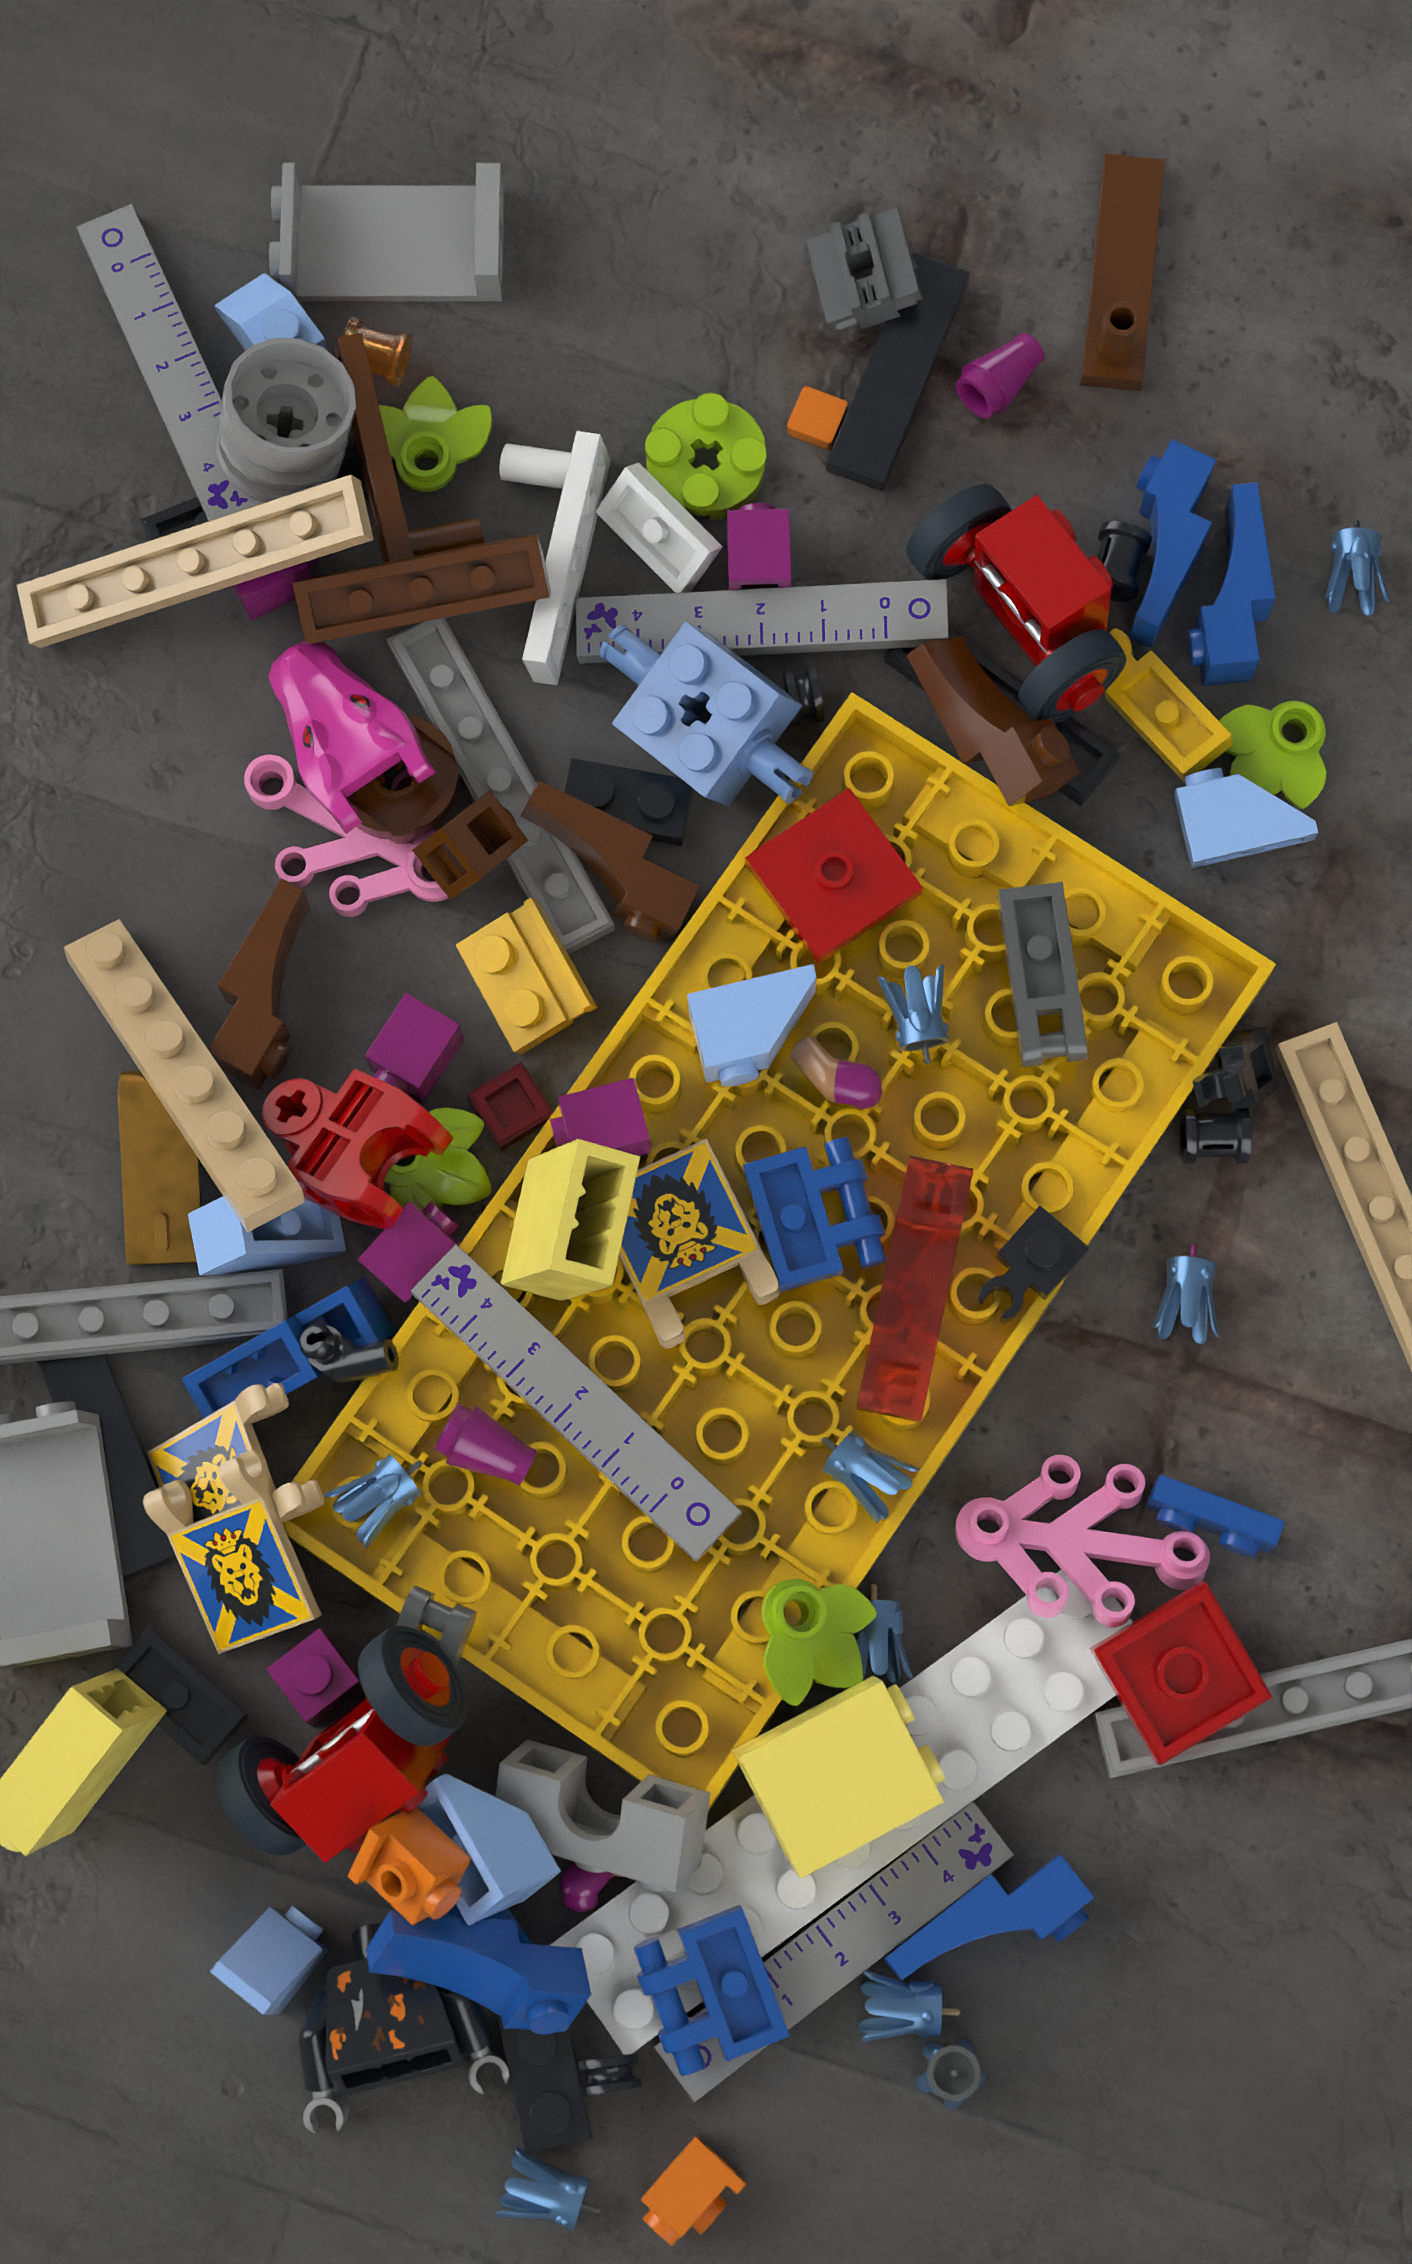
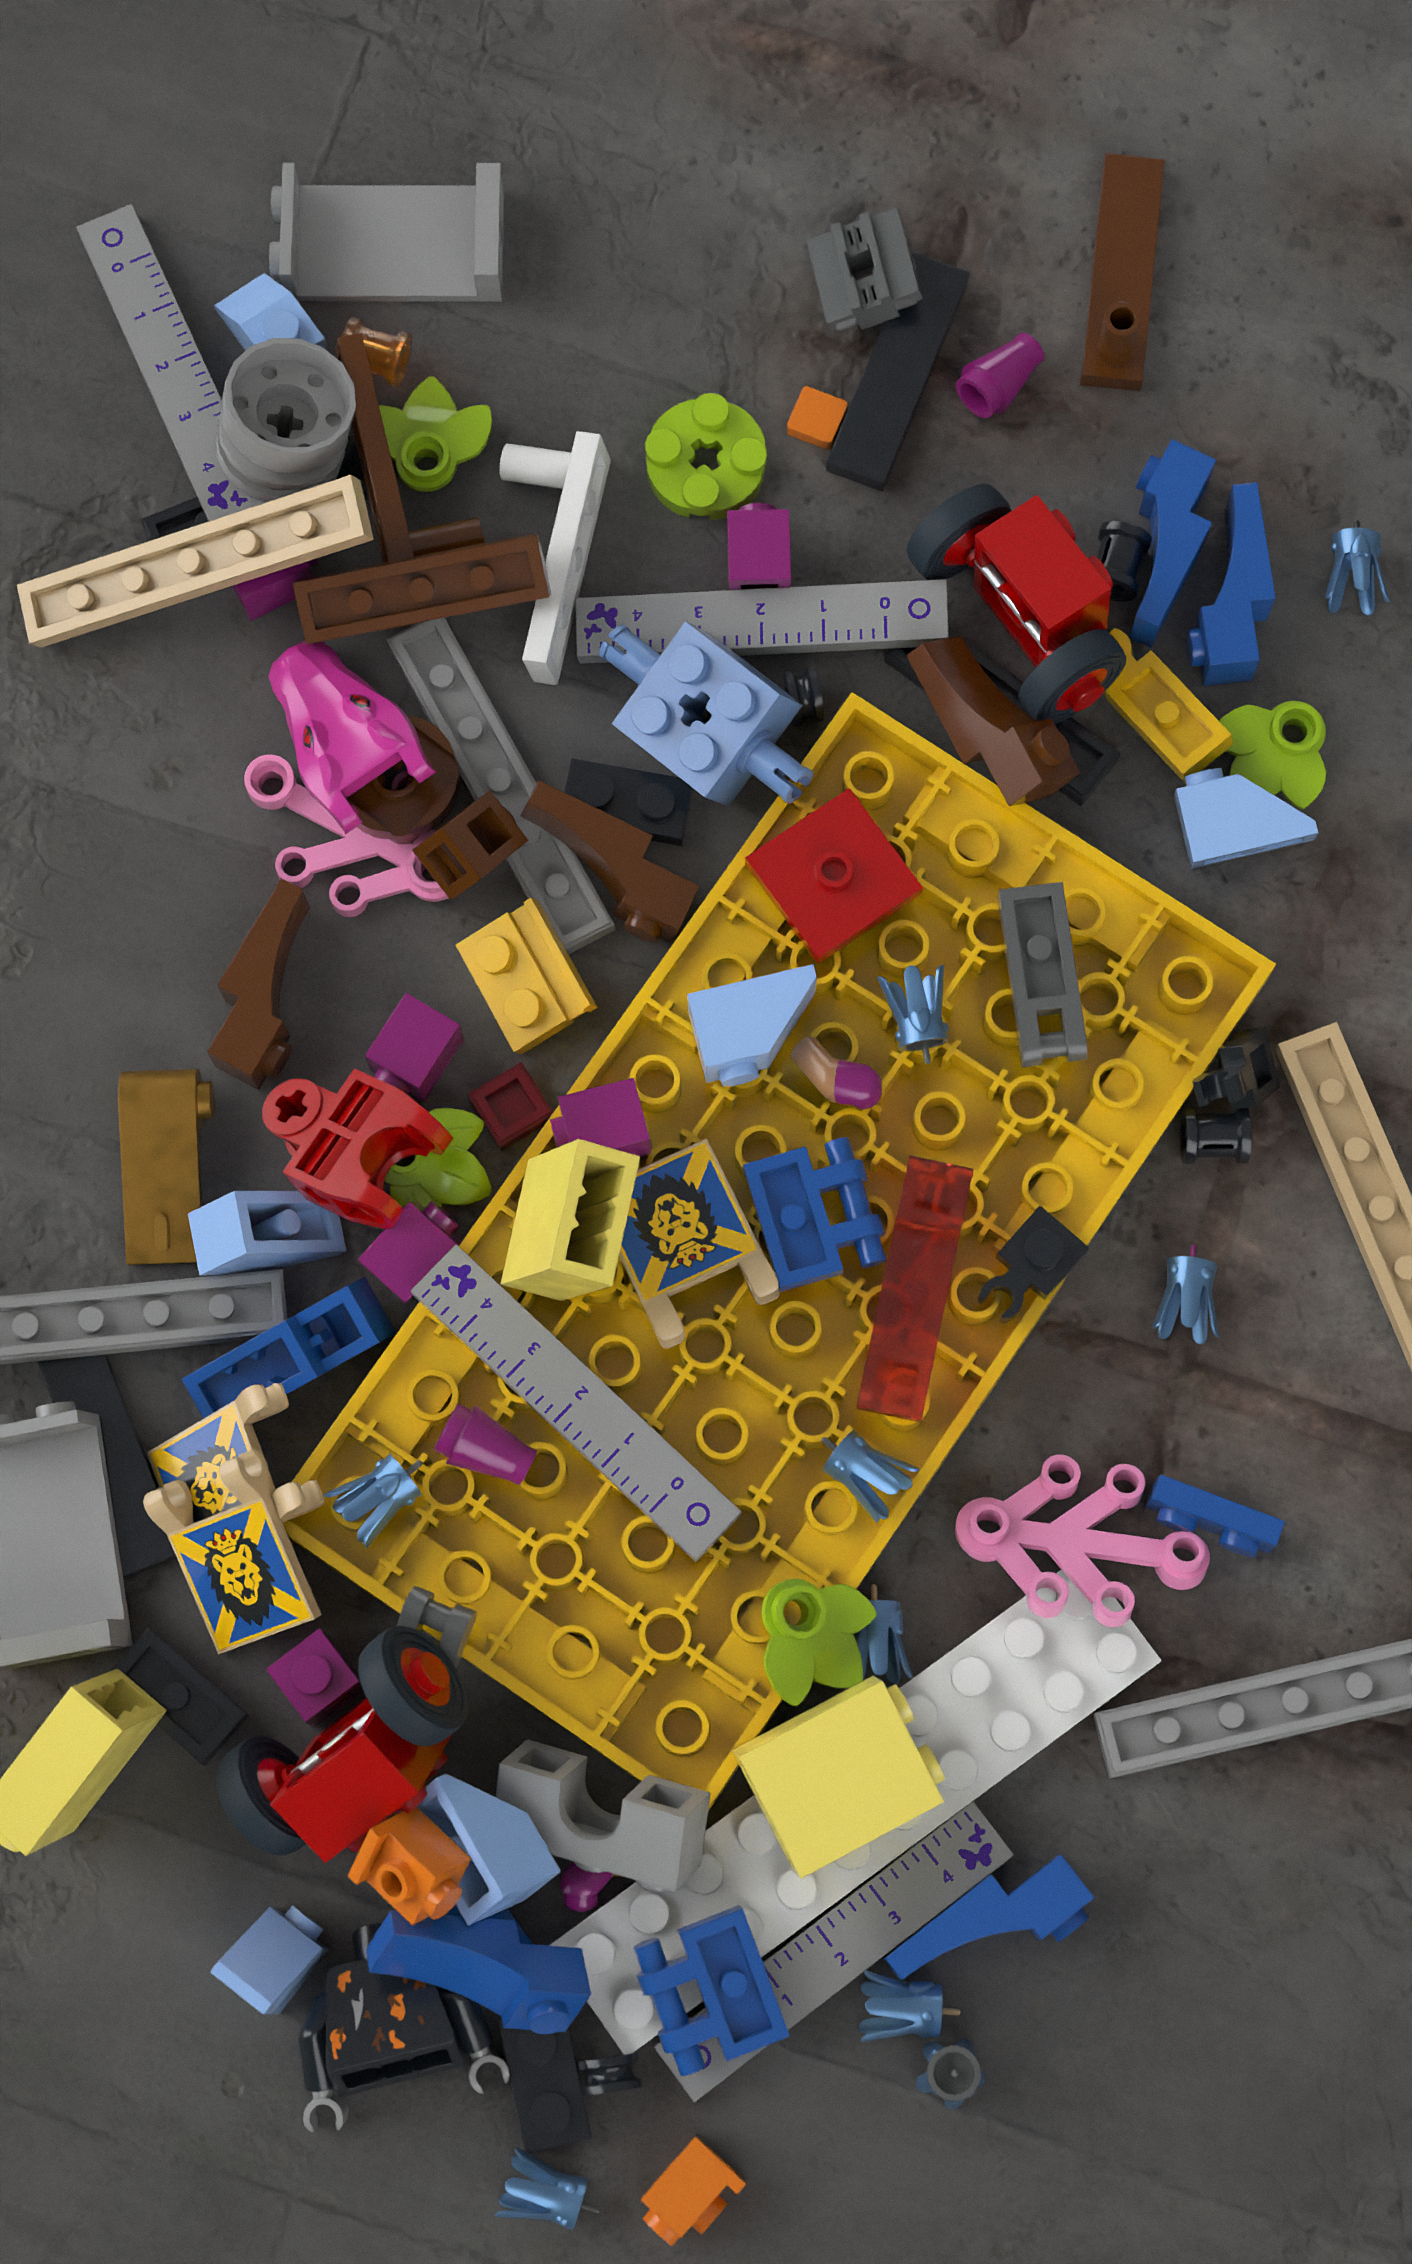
(184, 1076): tan plate -> none
(345, 1359): black arm -> none
(658, 528): white plate -> none
(1181, 1673): red plate -> none

